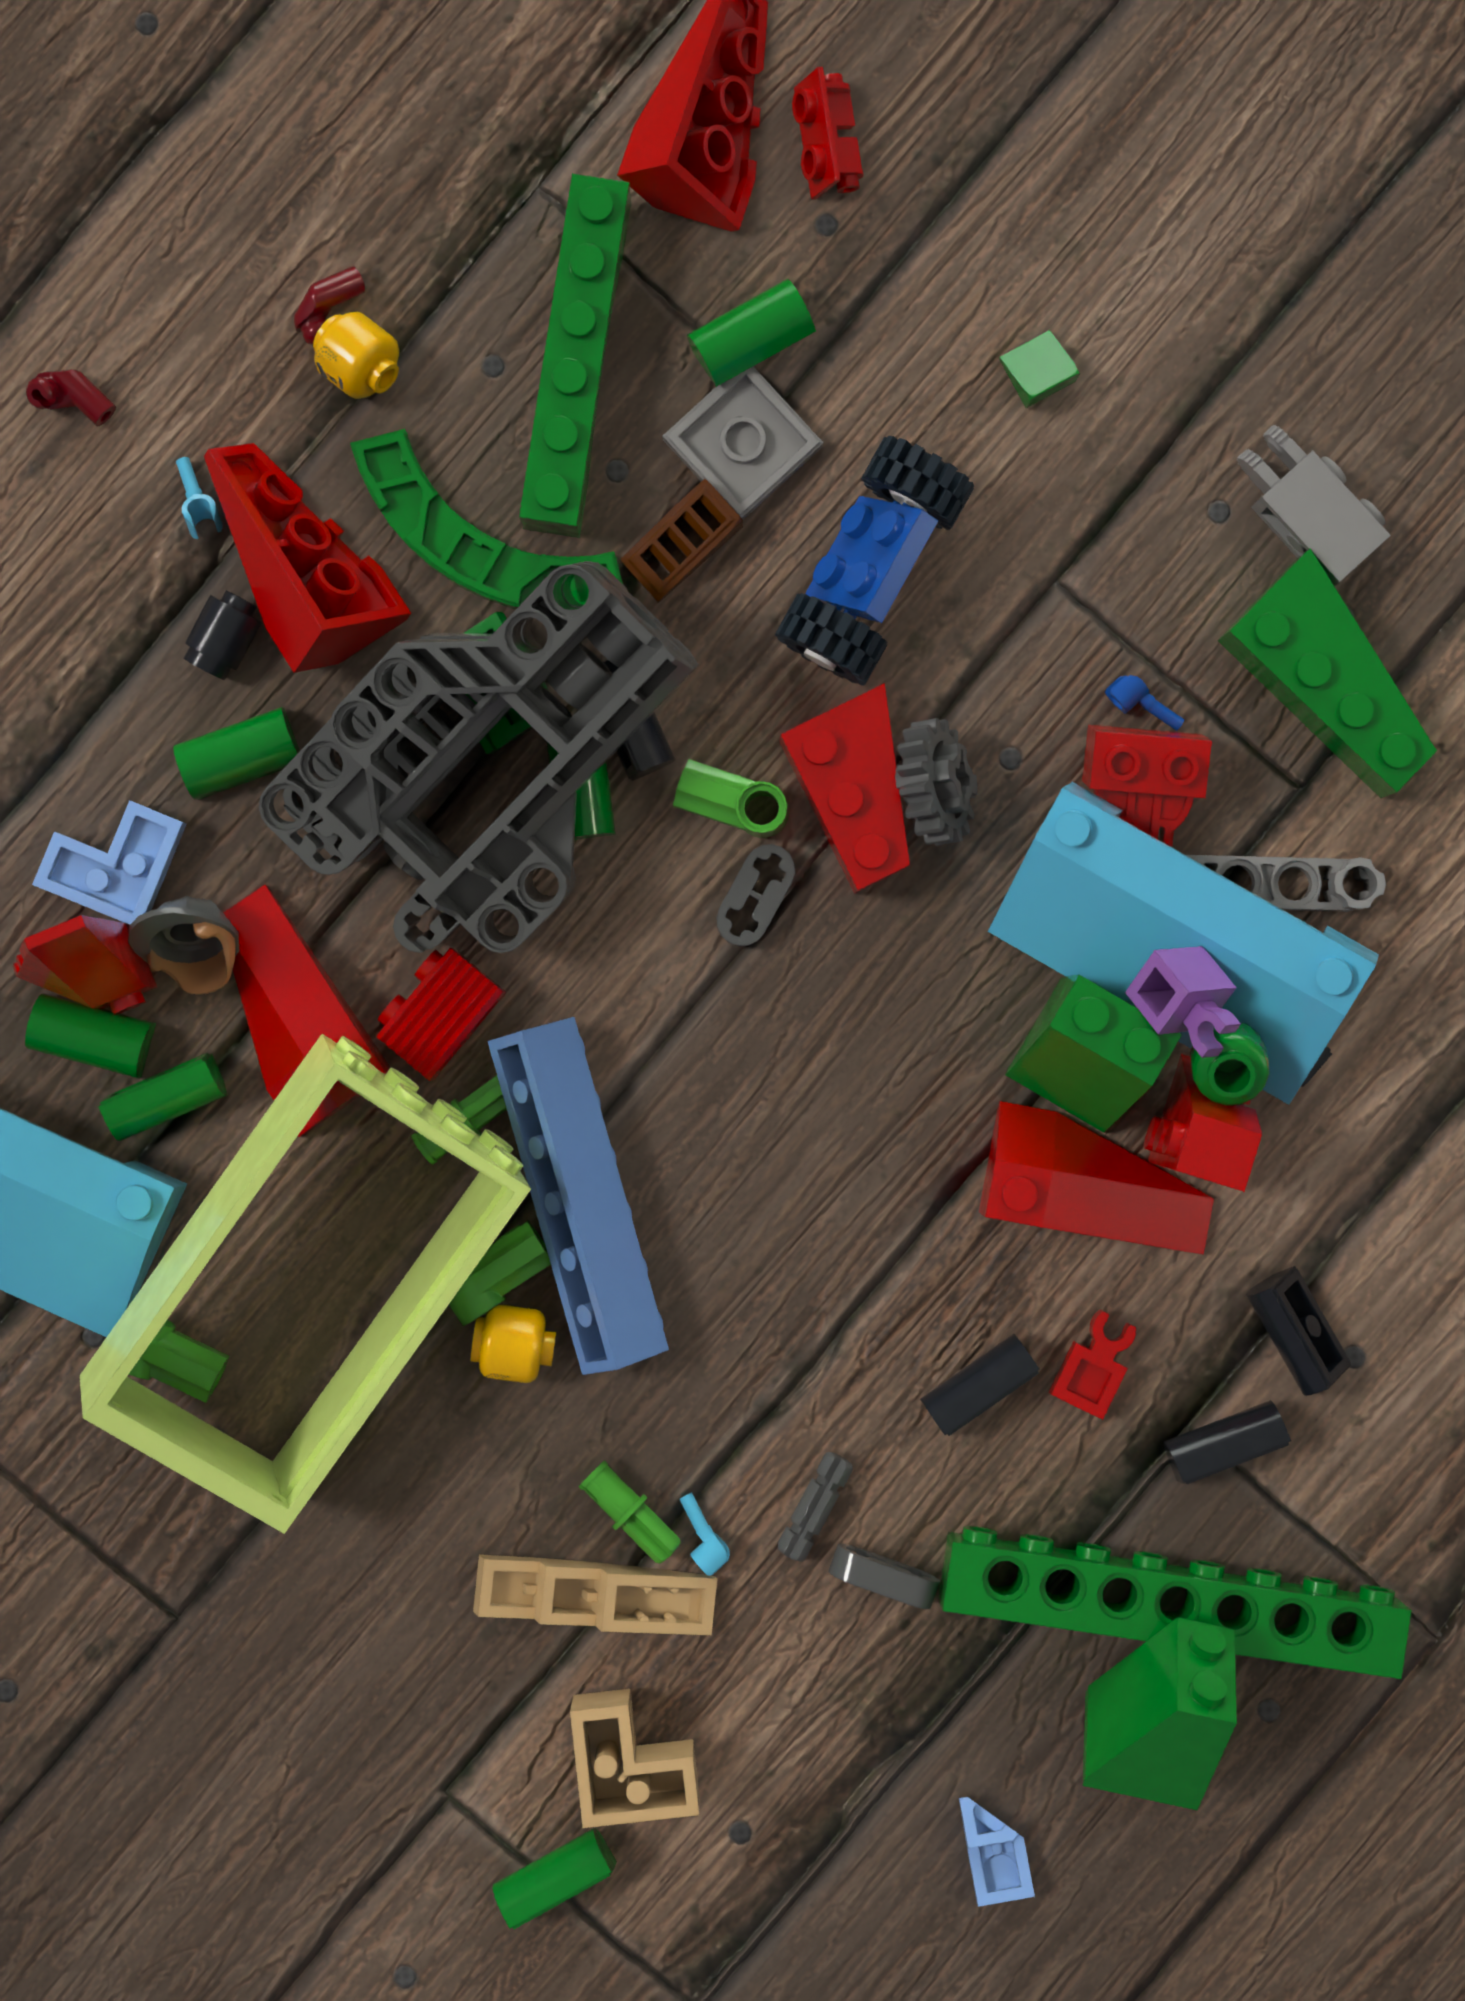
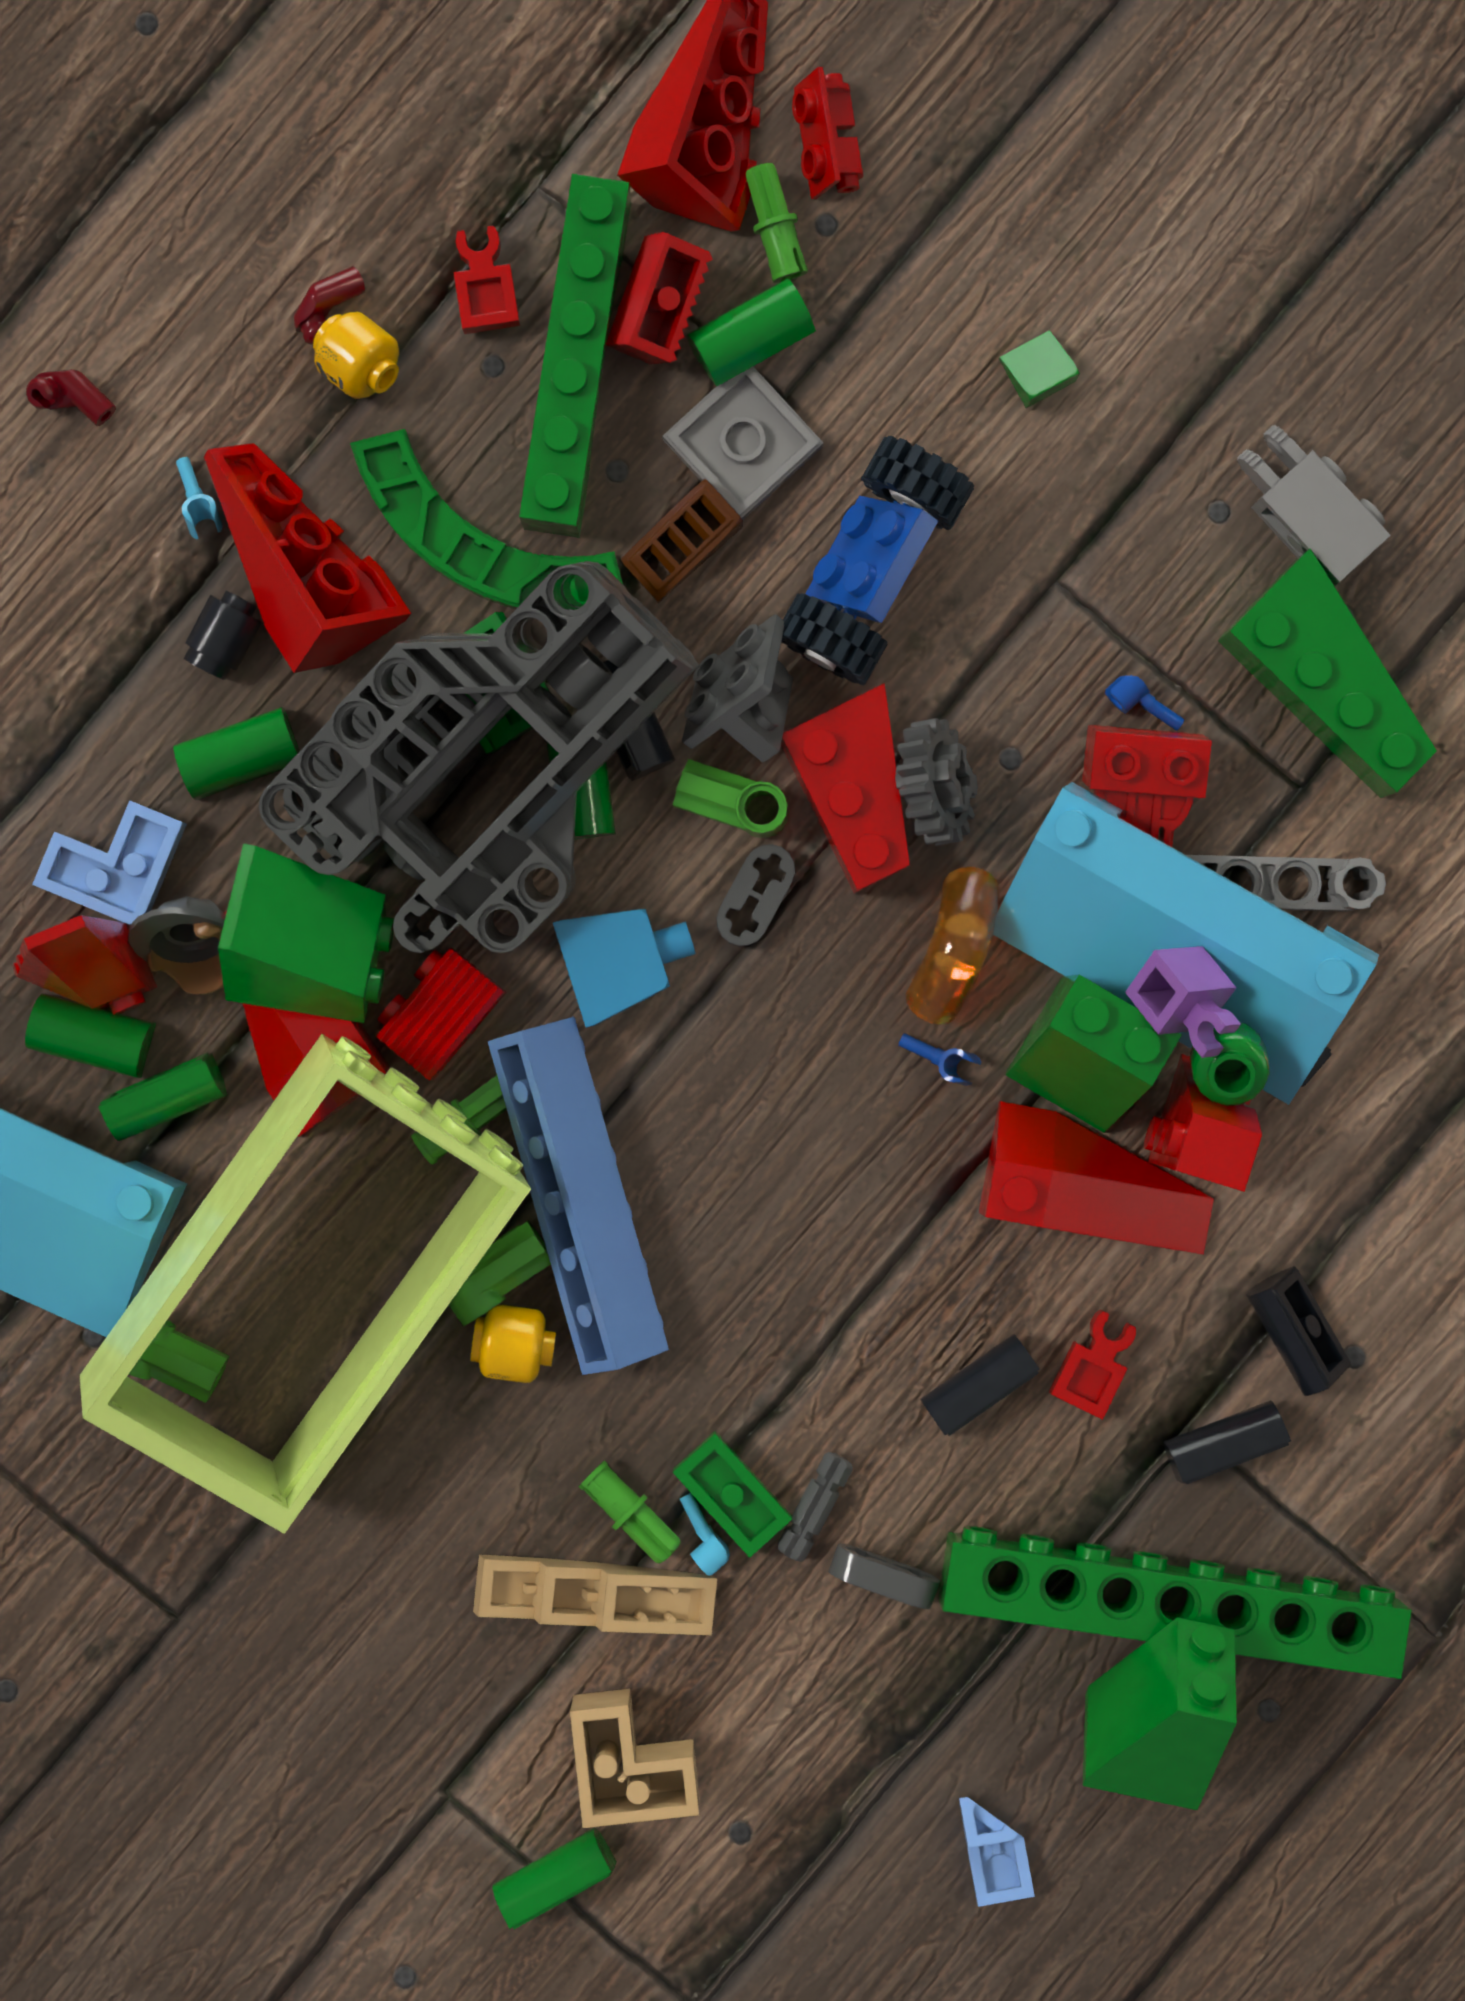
(302, 939): none -> green slope
(485, 291): none -> red plate
(618, 960): none -> dark azure torso
(658, 298): none -> red brick
(732, 1494): none -> green plate
(743, 692): none -> dark grey bracket
(775, 224): none -> bright green axle
(945, 1060): none -> blue hand
(956, 947): none -> clear orange cylinder

